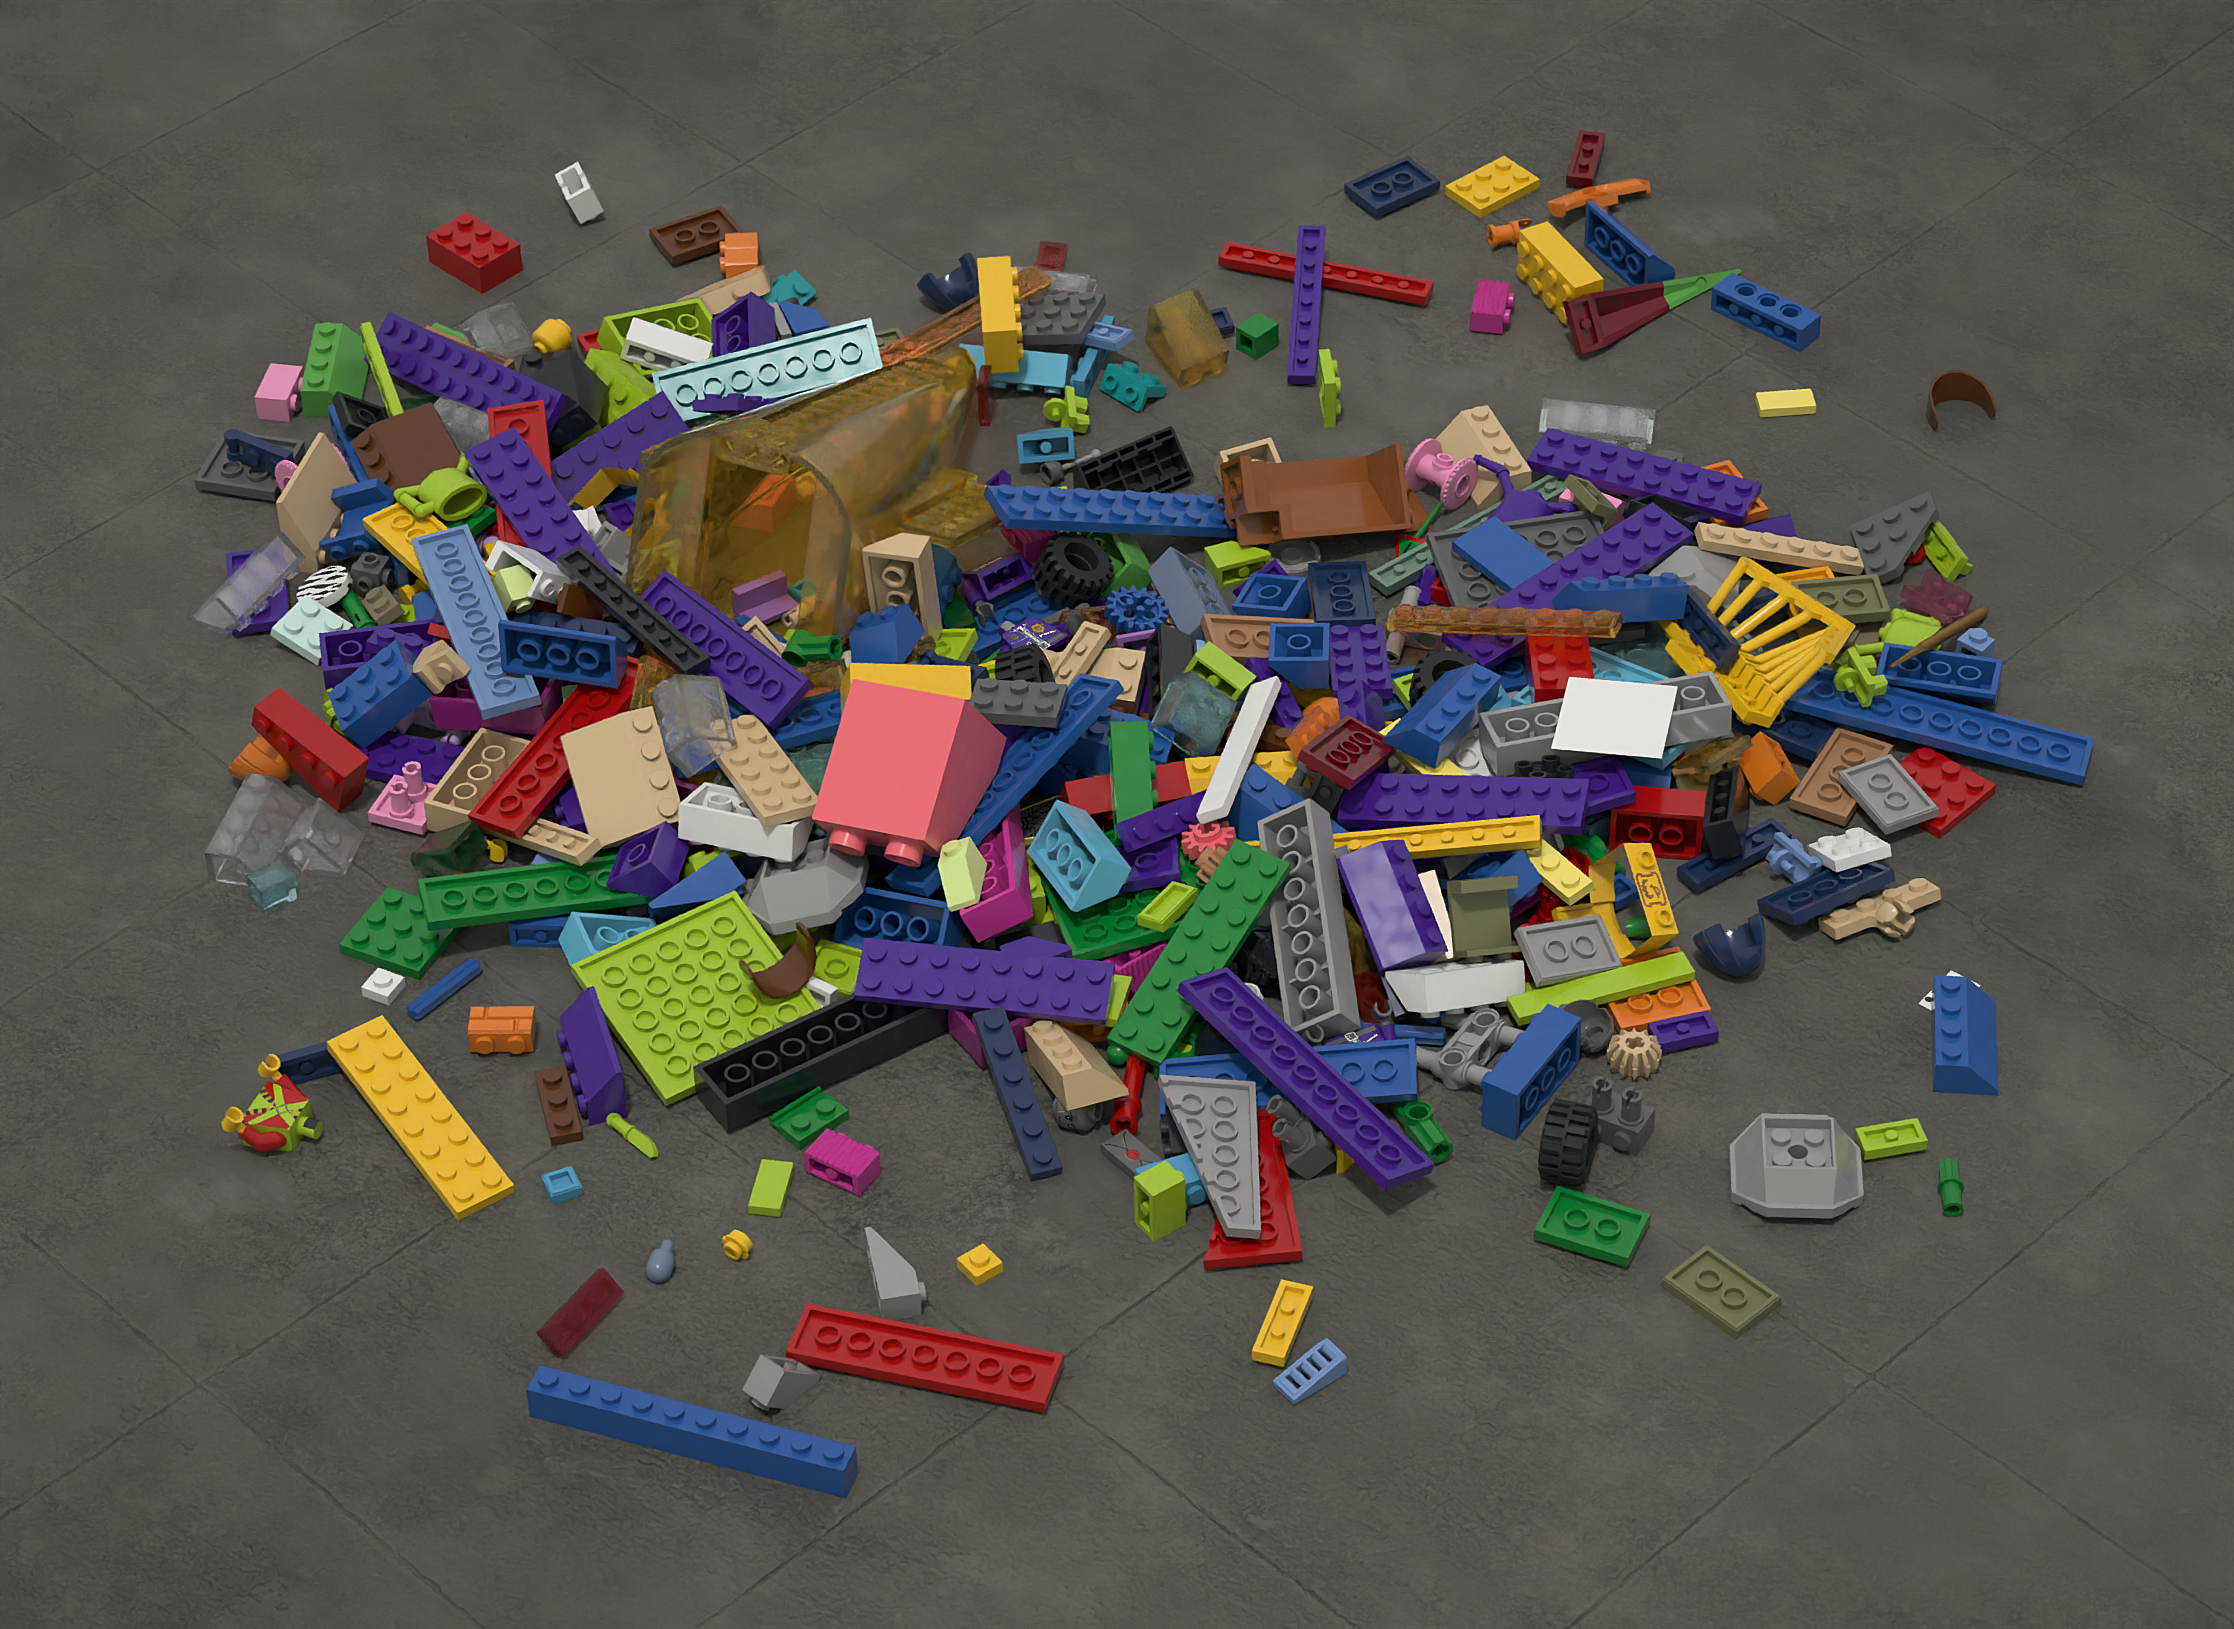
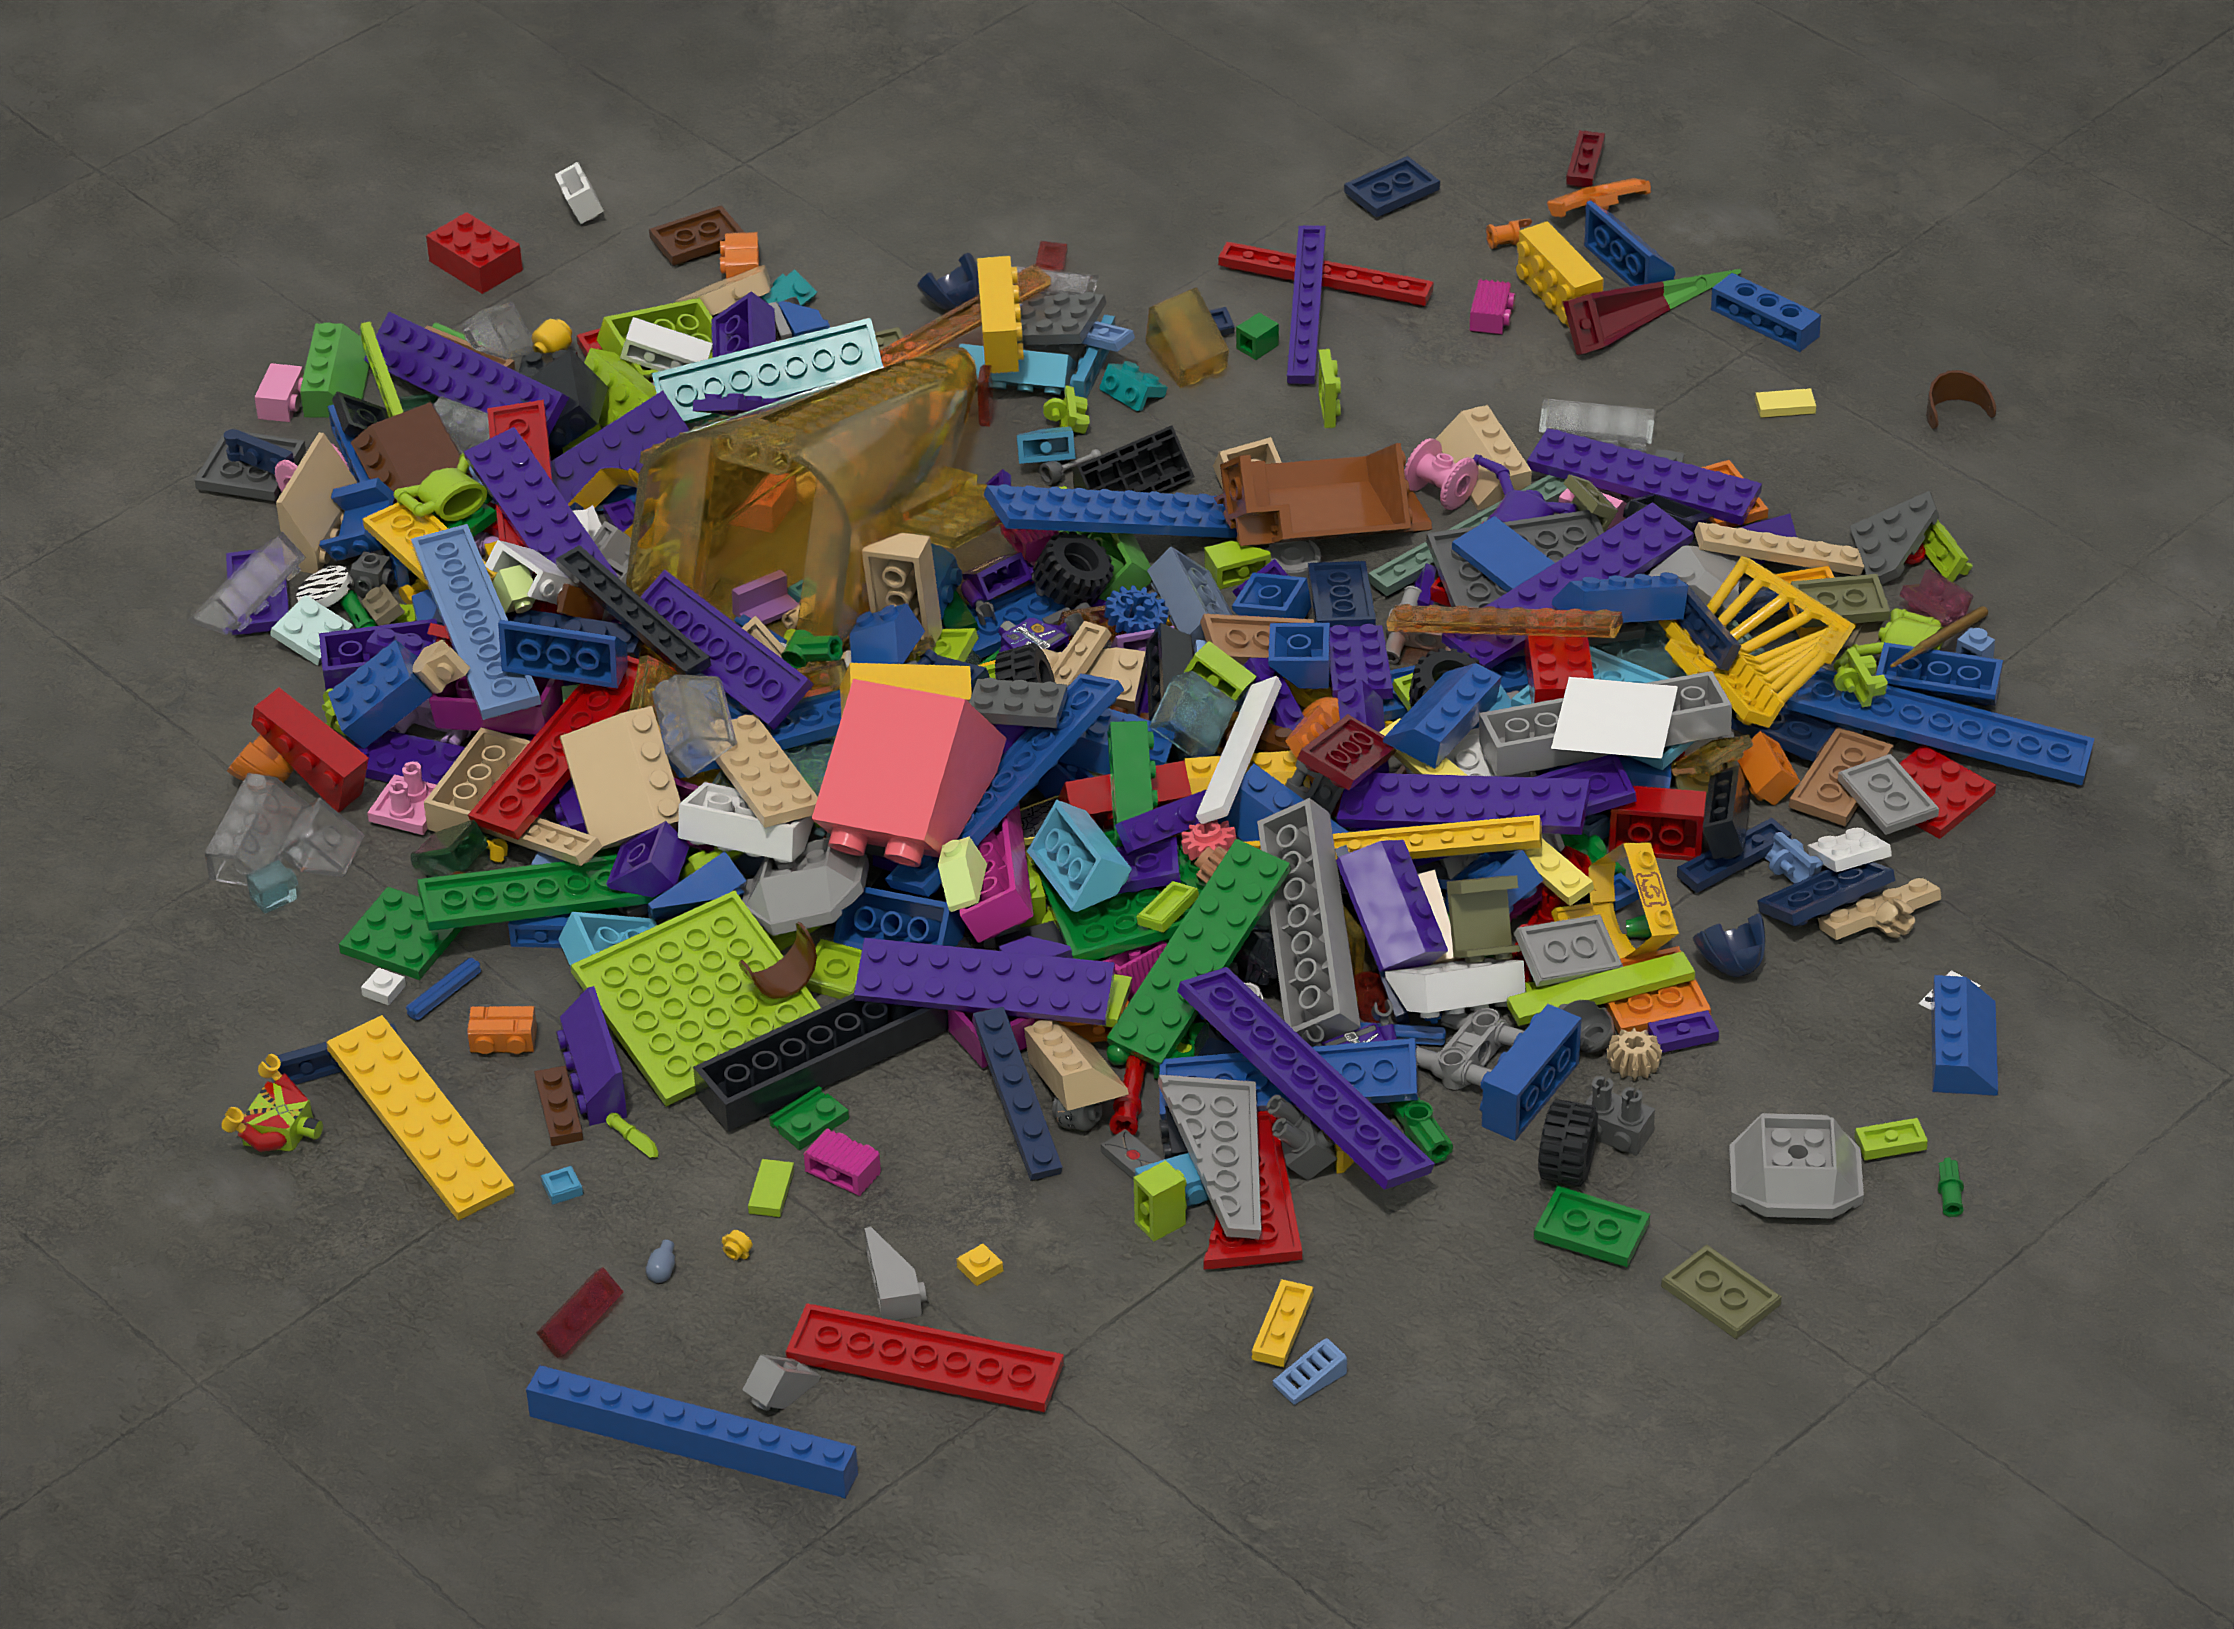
(822, 991): white plate -> none
(1405, 543): green piece -> none
(1492, 186): yellow plate -> none
(1547, 768): black dish -> none

